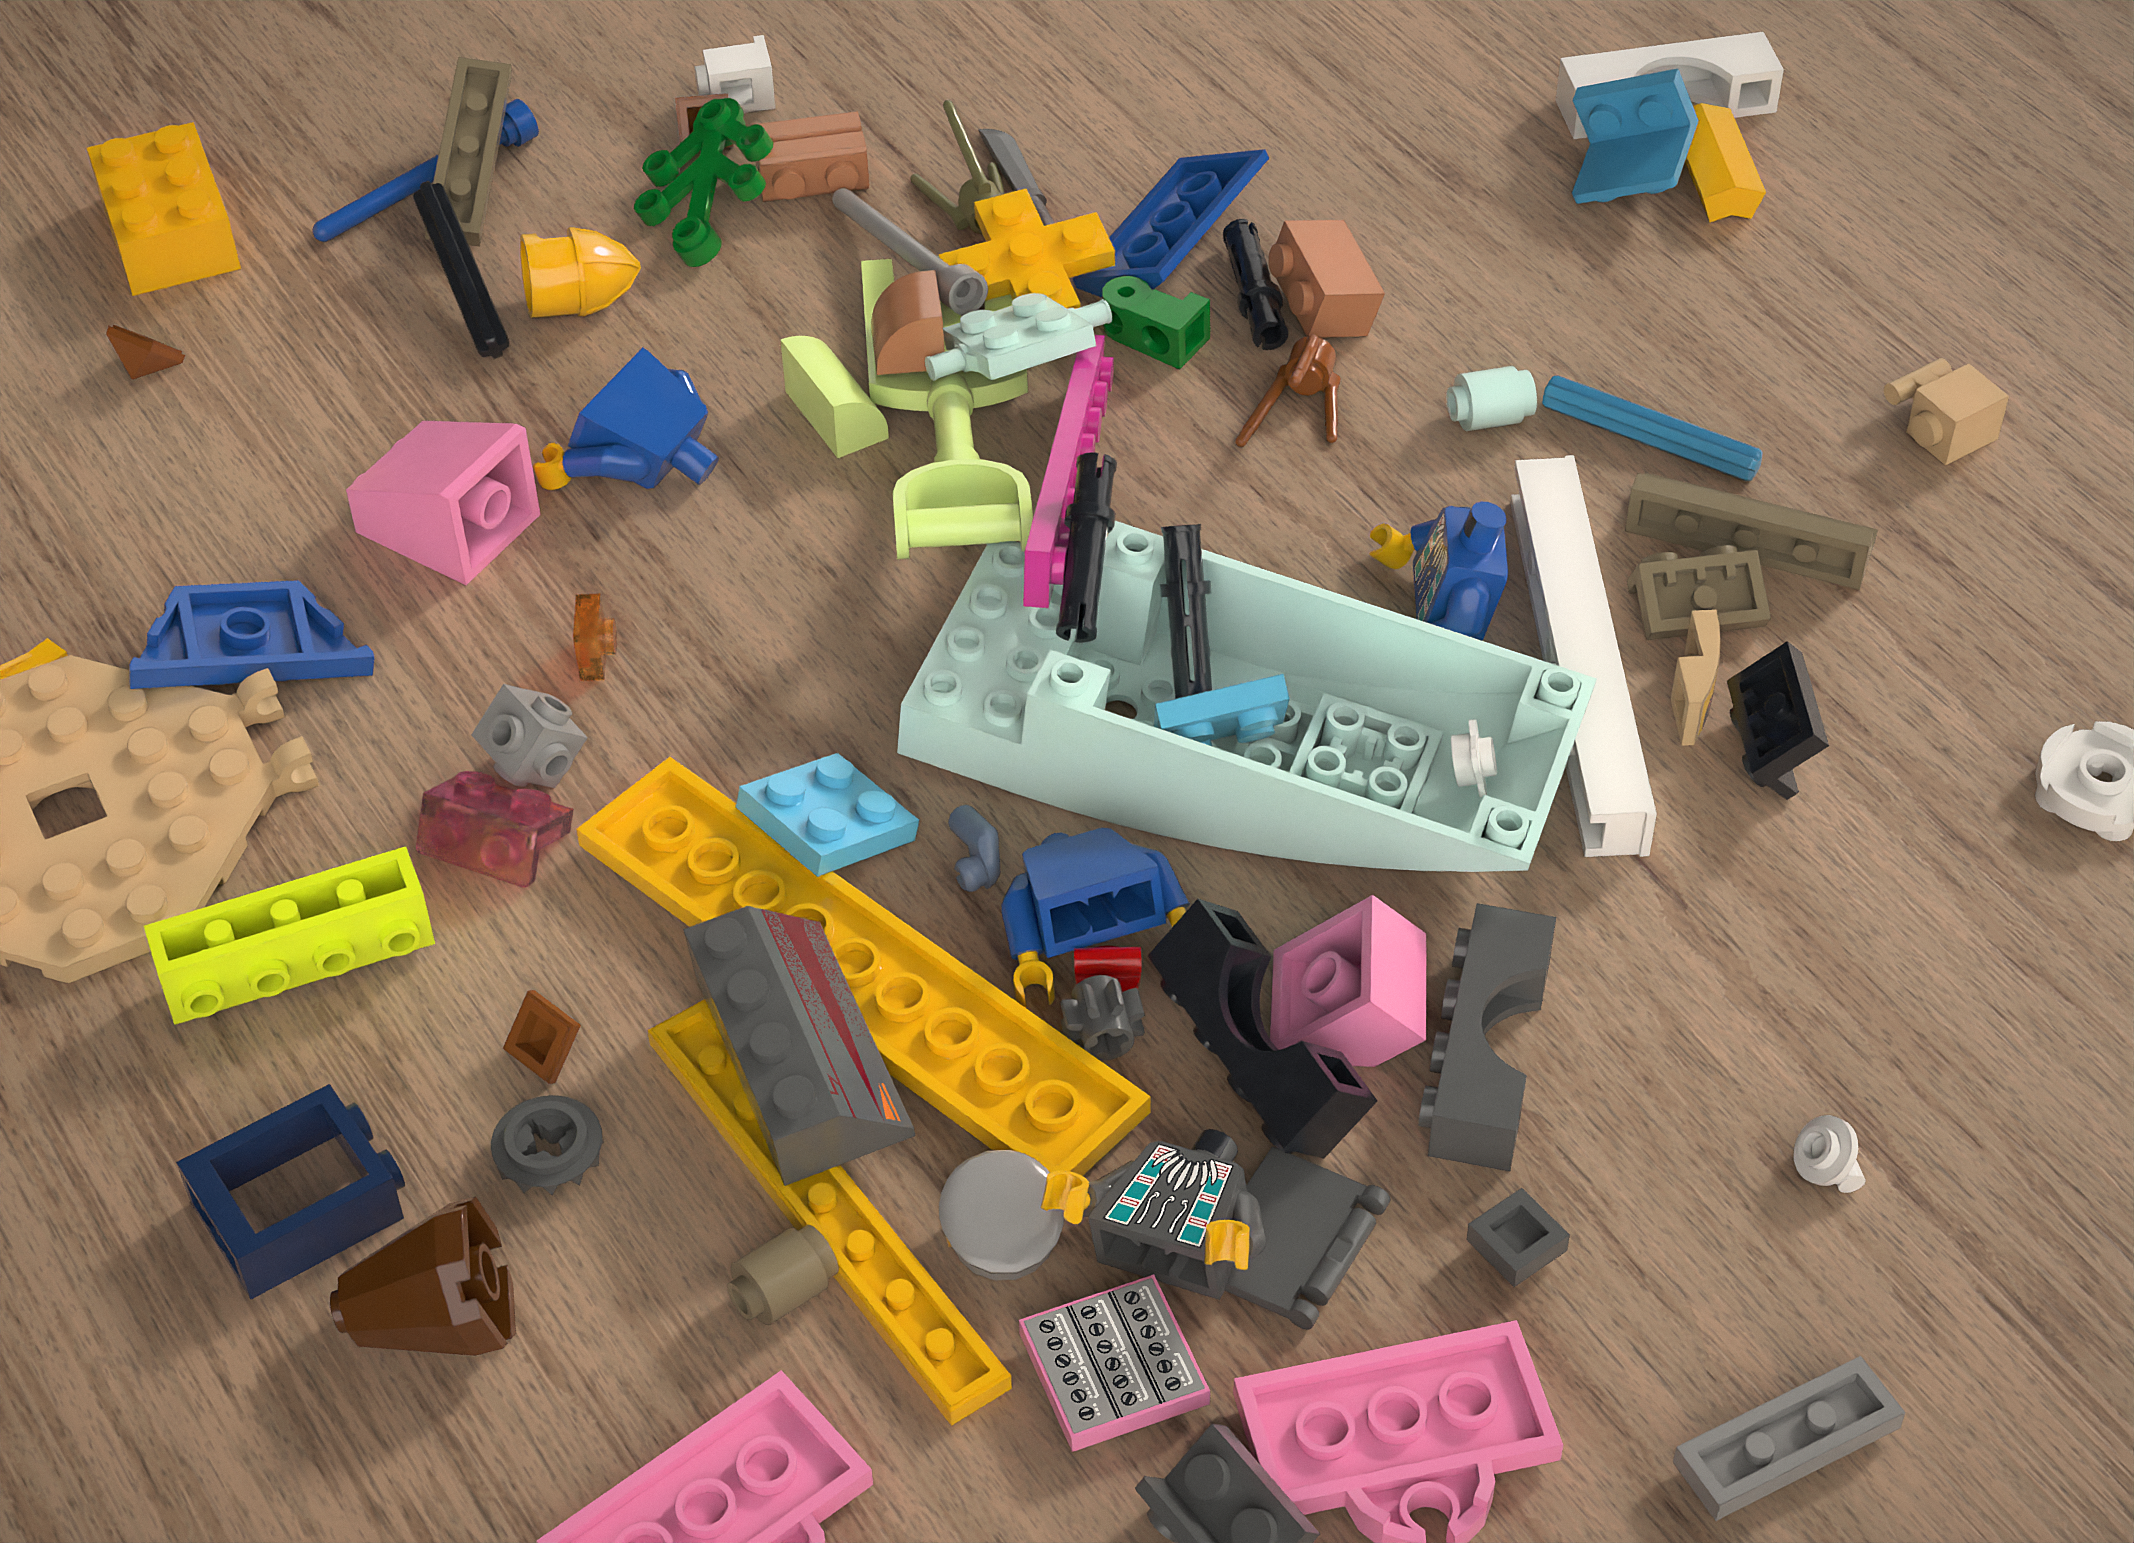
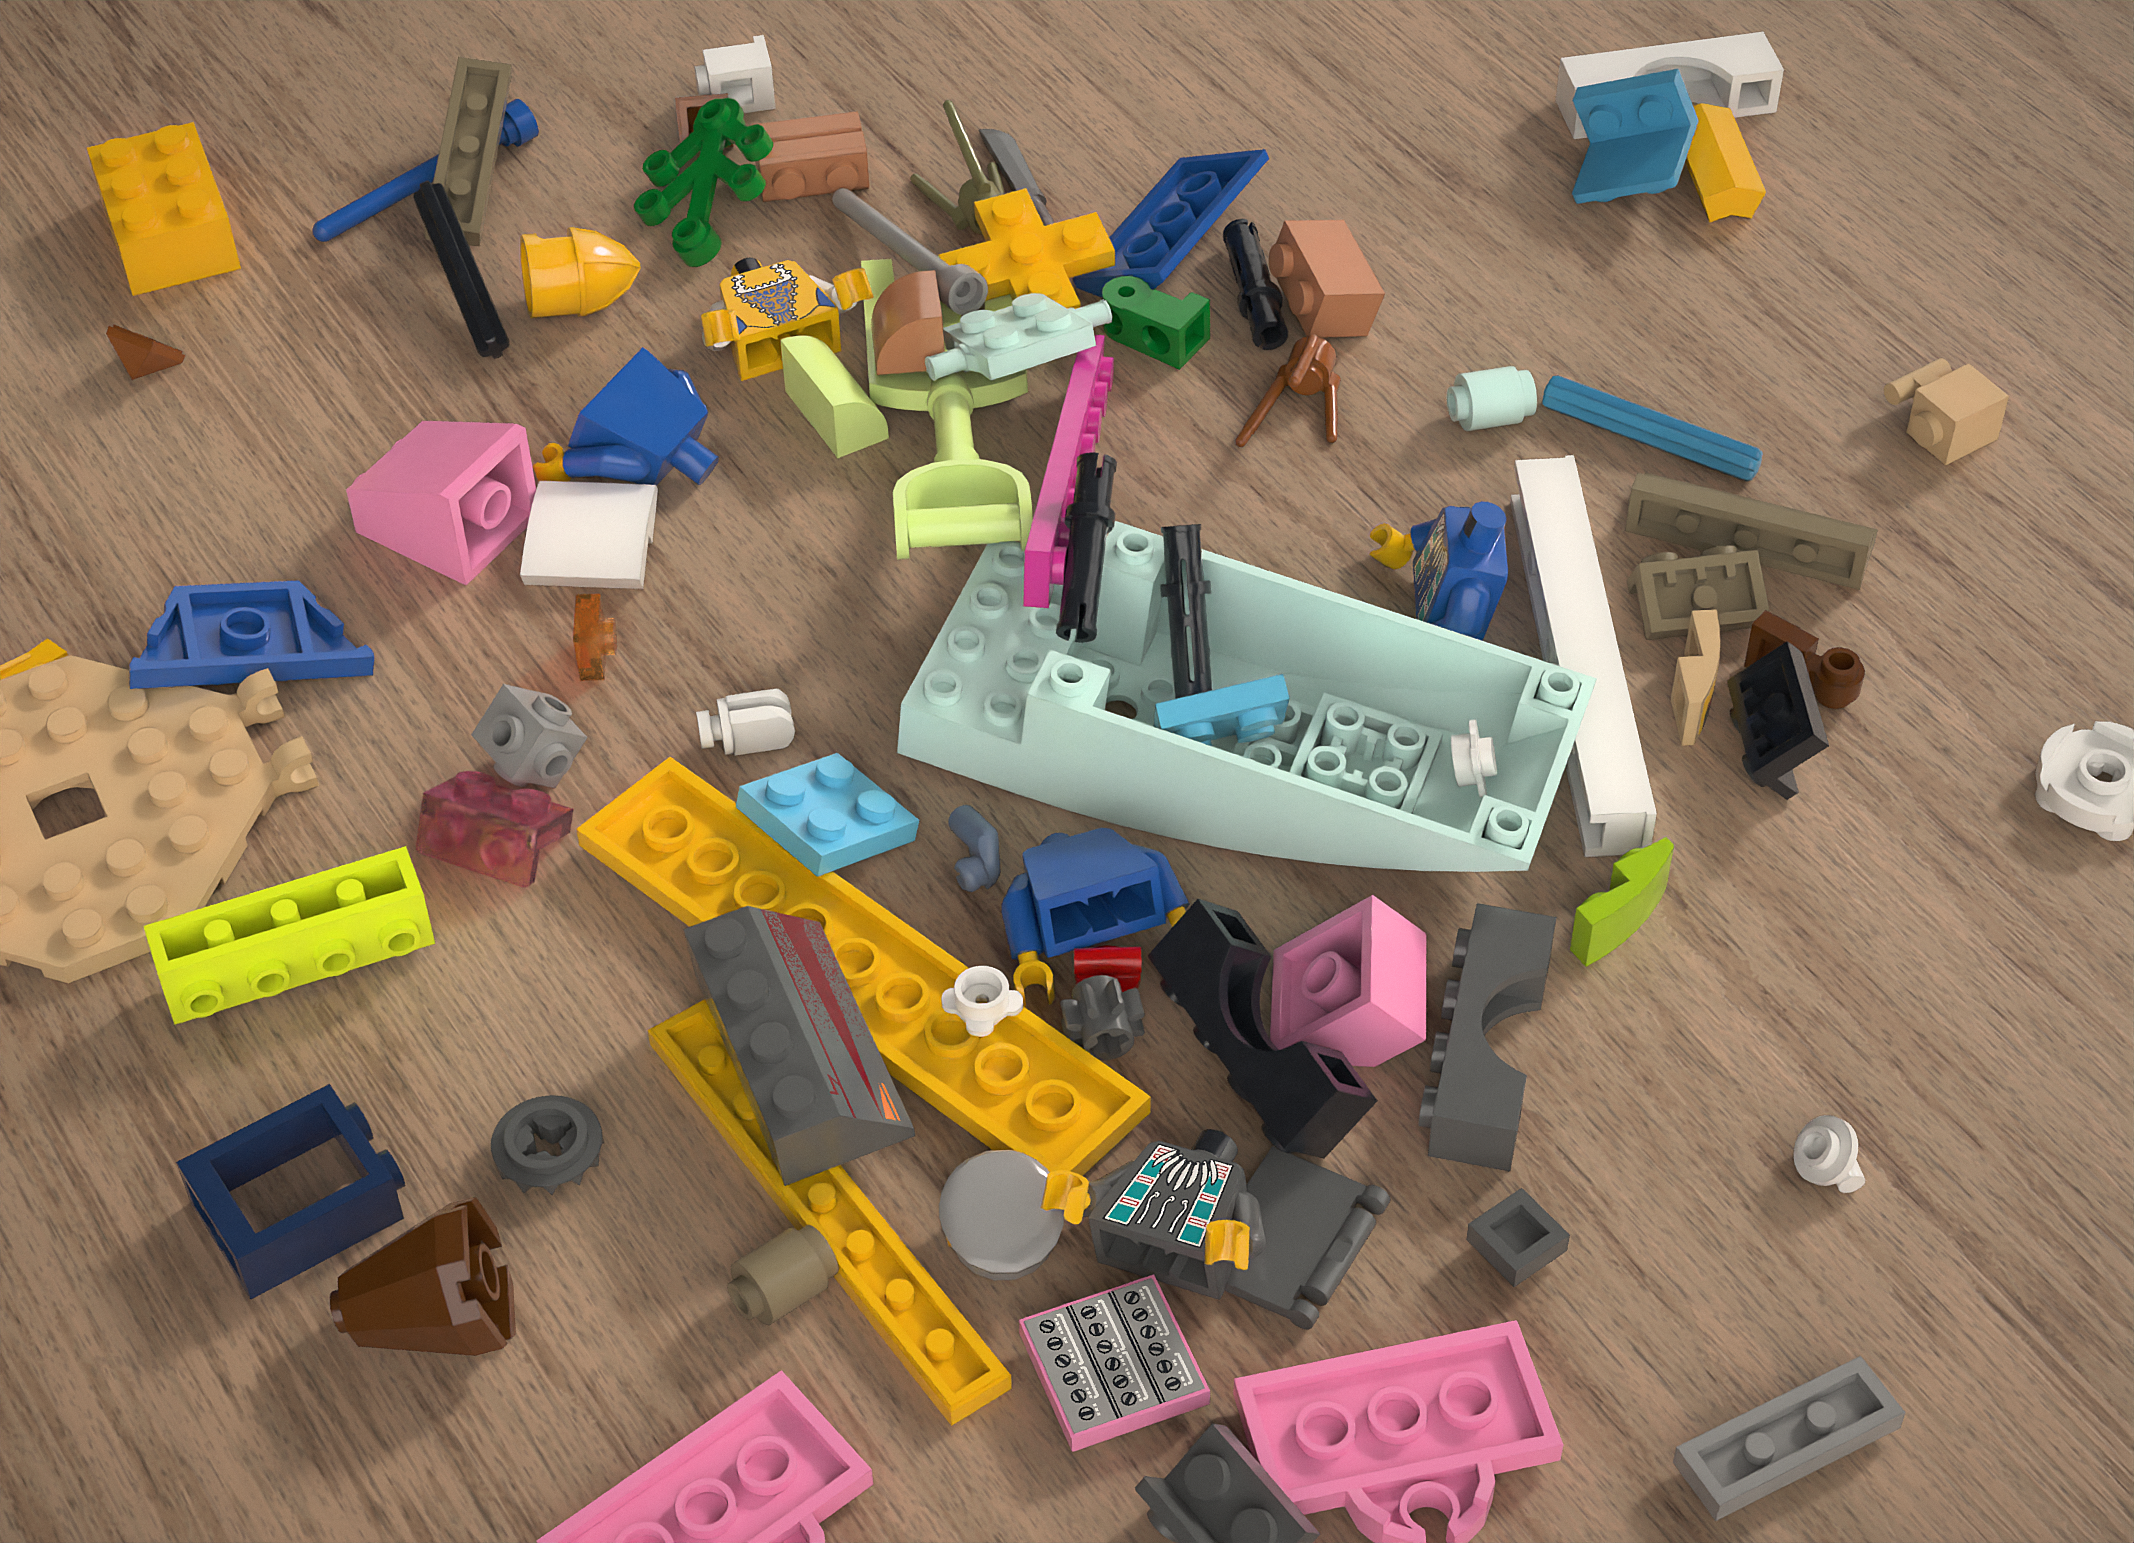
(541, 1036): dark orange slope -> none
(589, 534): none -> white slope
(748, 723): none -> white arm
(777, 303): none -> torso
(982, 985): none -> white plate
(1634, 892): none -> lime slope
(1834, 675): none -> reddish brown plate

